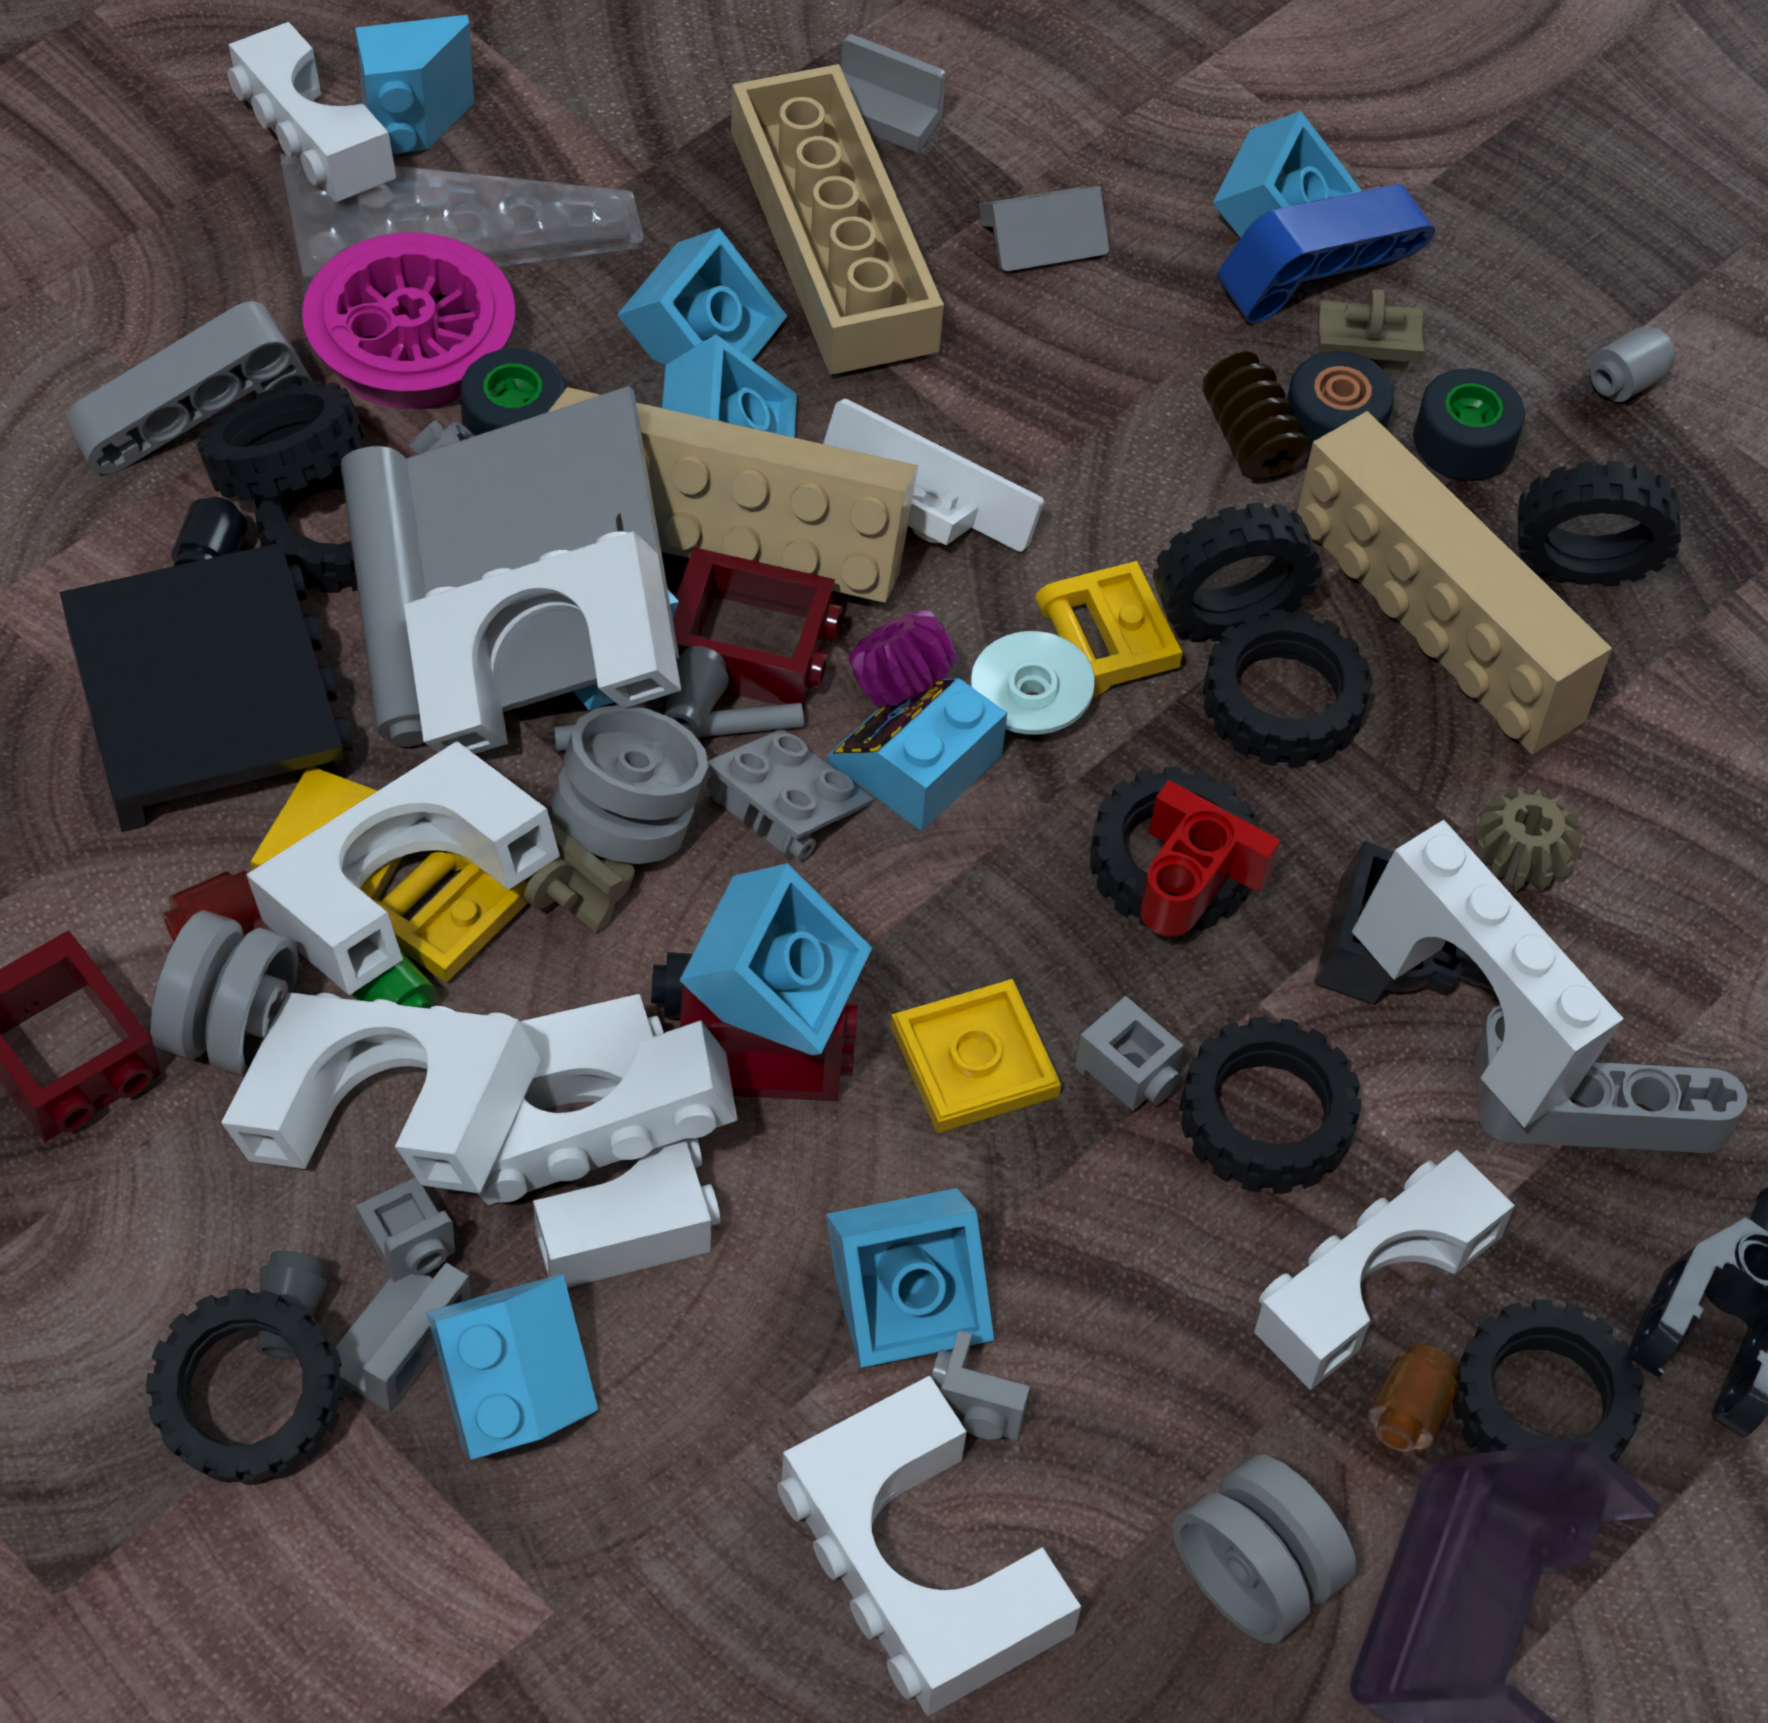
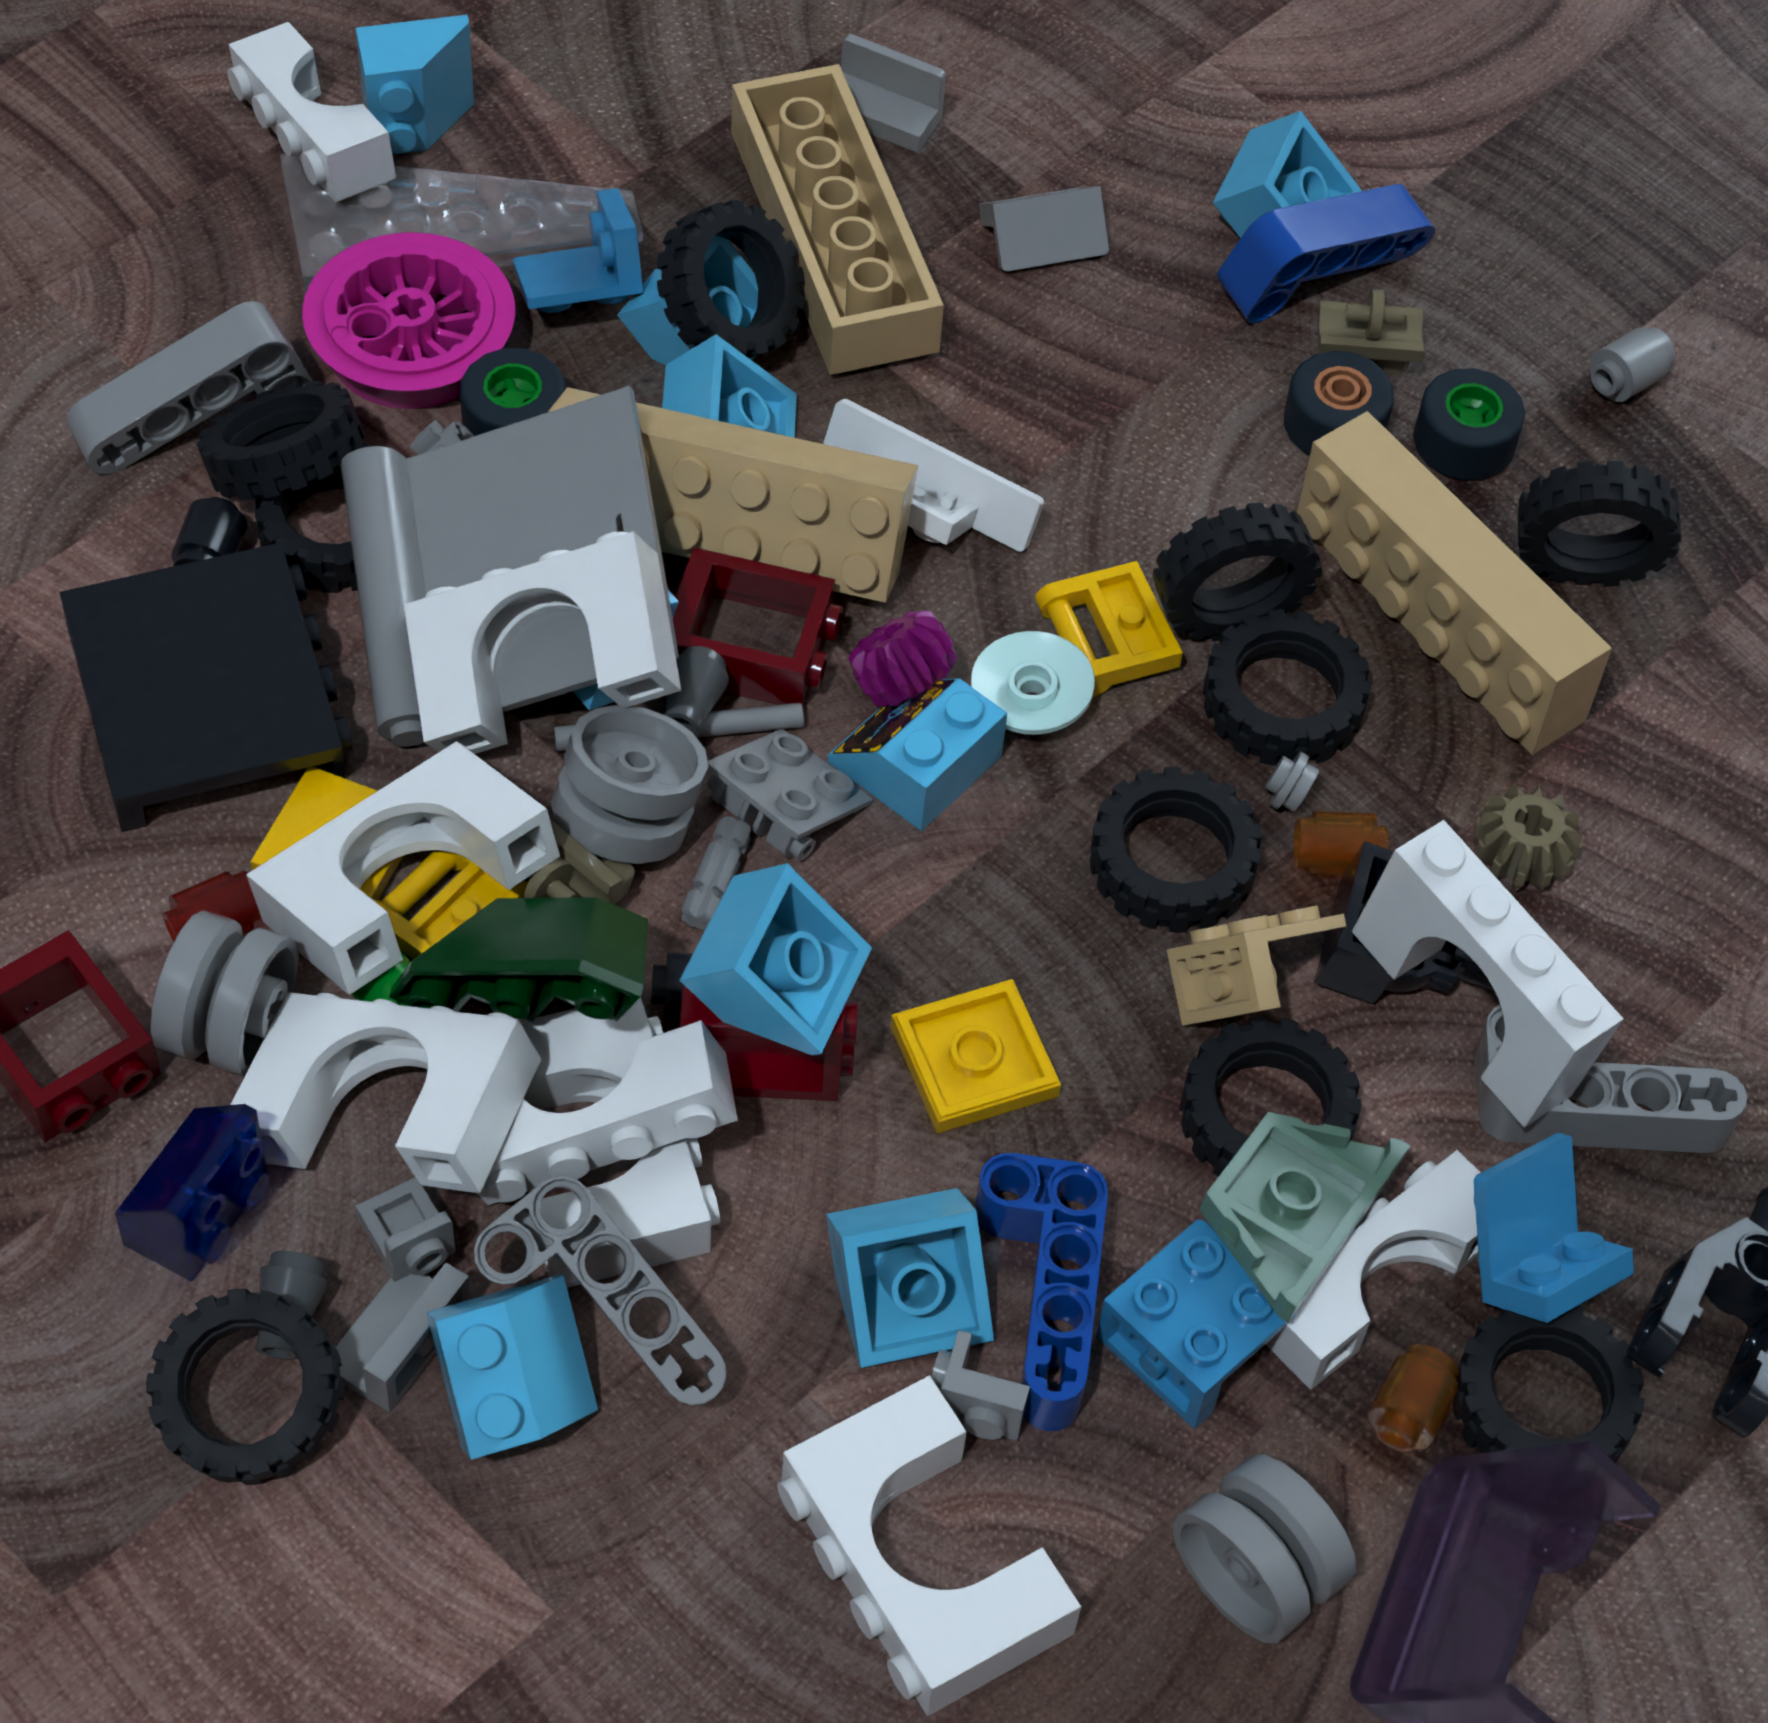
(197, 1190): none -> clear blue slope
(530, 951): none -> dark green brick
(599, 272): none -> dark azure bracket
(612, 1298): none -> light grey beam
(716, 871): none -> light grey axle
(773, 267): none -> black tyre
(1055, 1292): none -> blue beam
(1130, 1055): light grey brick -> none
(1181, 868): red tile -> none
(1188, 1321): none -> dark azure bracket
(1233, 970): none -> tan bracket
(1255, 416): dark brown piece -> none
(1291, 781): none -> light grey plate
(1295, 1202): none -> sand green wing
(1332, 839): none -> clear orange brick
(1530, 1236): none -> dark azure bracket

